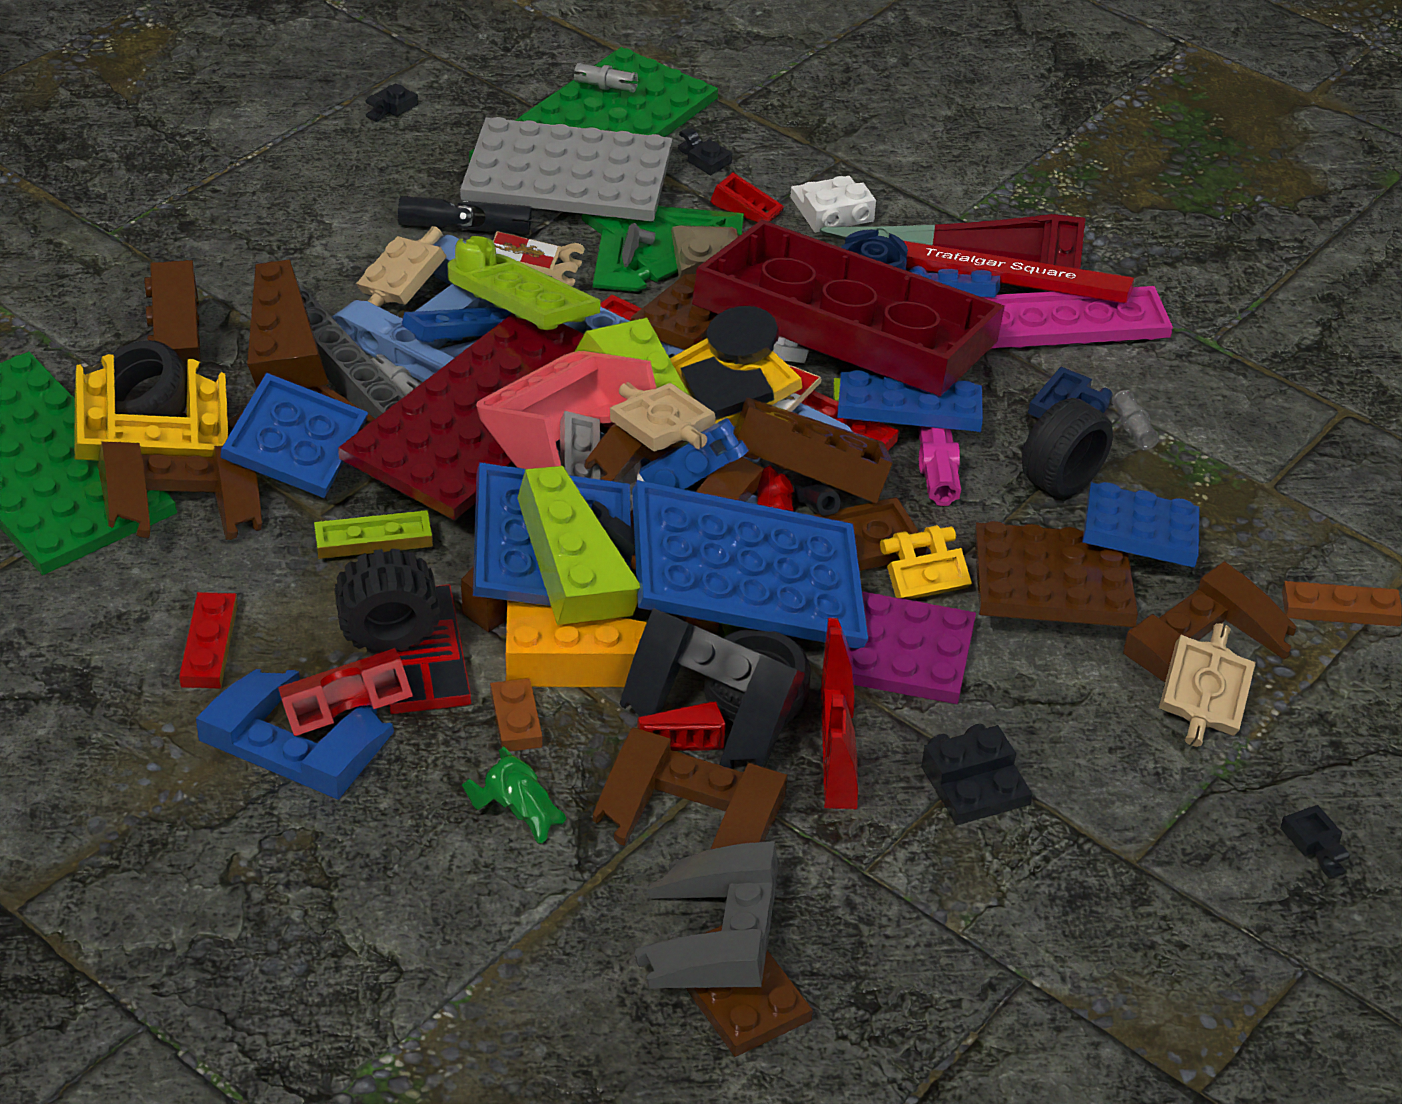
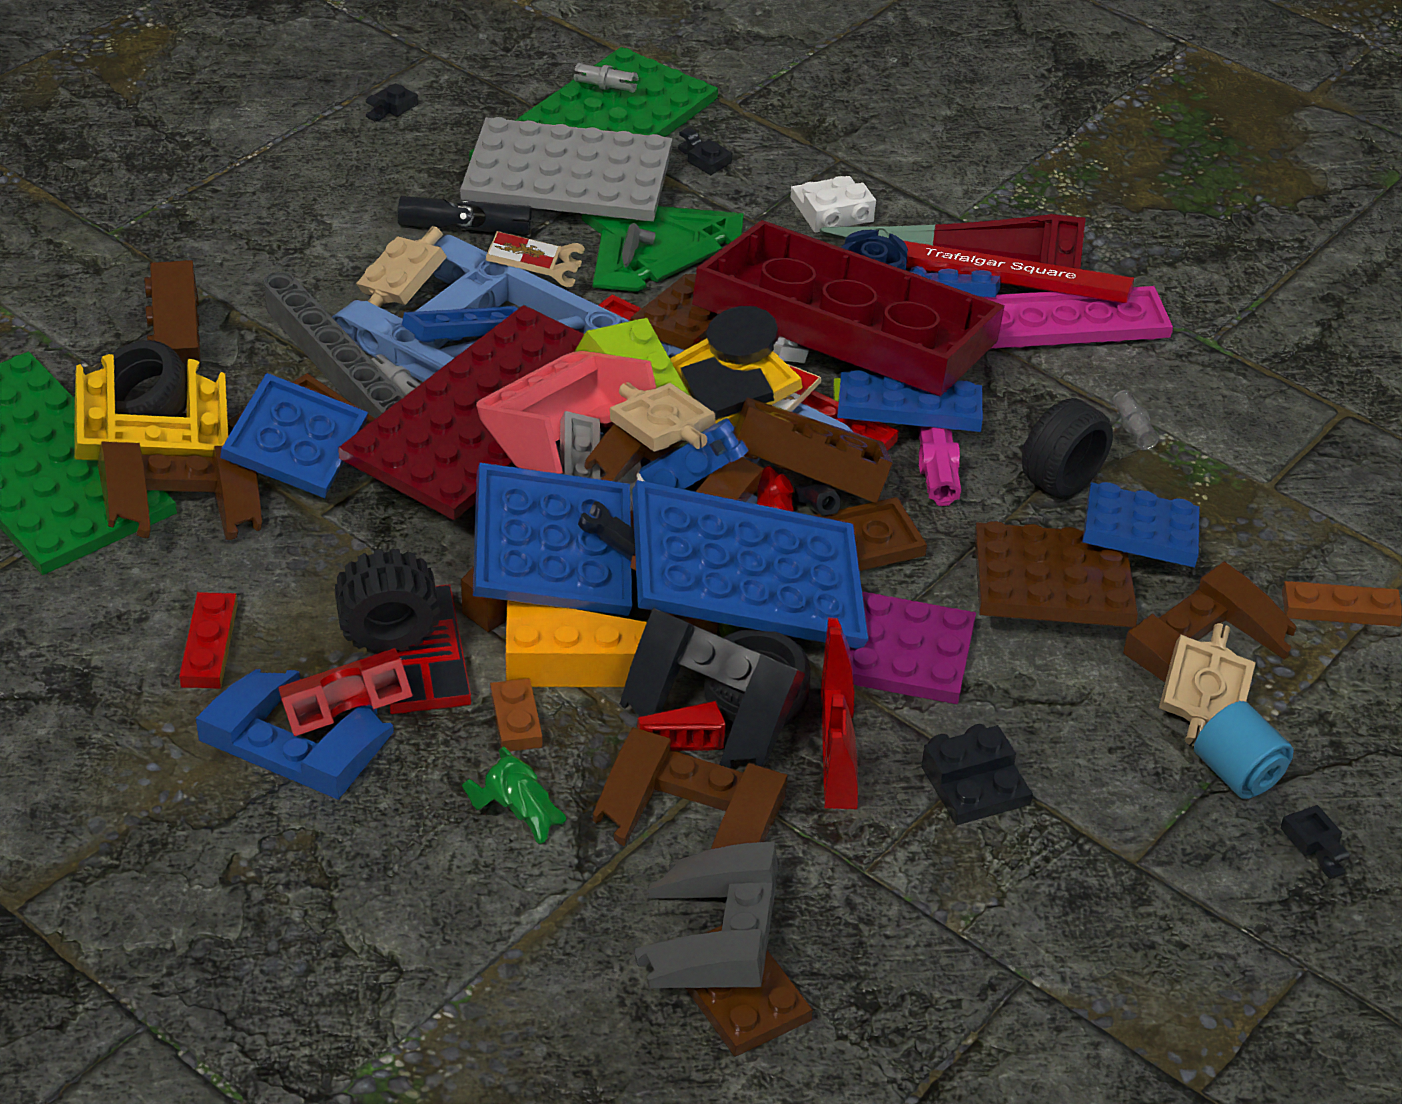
(281, 329): reddish brown wedge -> none
(373, 533): lime plate -> none
(517, 286): lime plate -> none
(573, 551): lime wedge -> none
(697, 244): dark tan slope -> none
(742, 197): red slope -> none
(925, 574): yellow plate -> none
(1066, 385): dark blue plate -> none
(1243, 750): none -> dark azure piece

